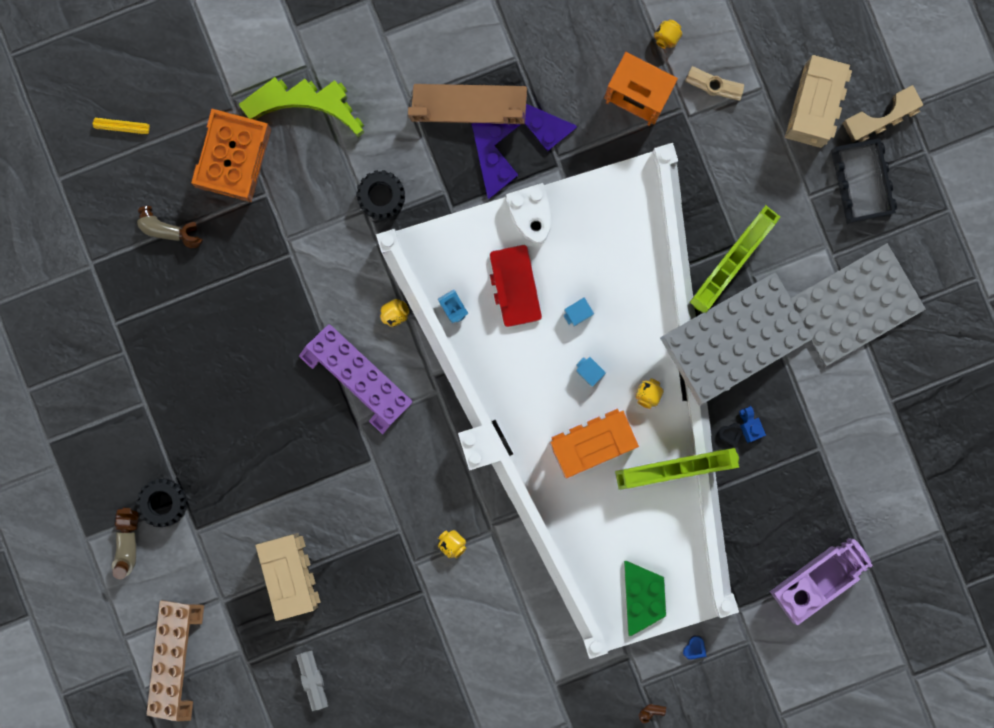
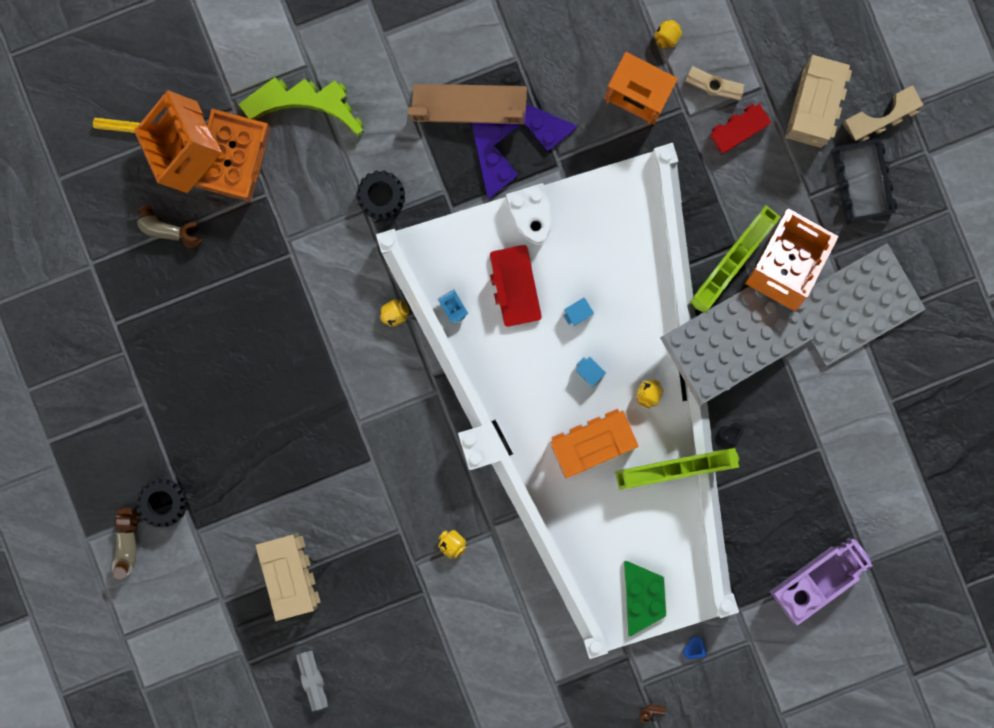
(170, 659): medium nougat bracket -> none
(178, 143): none -> orange container
(358, 376): medium lavender bracket -> none
(739, 128): none -> red brick
(752, 427): blue plate -> none
(809, 253): none -> container

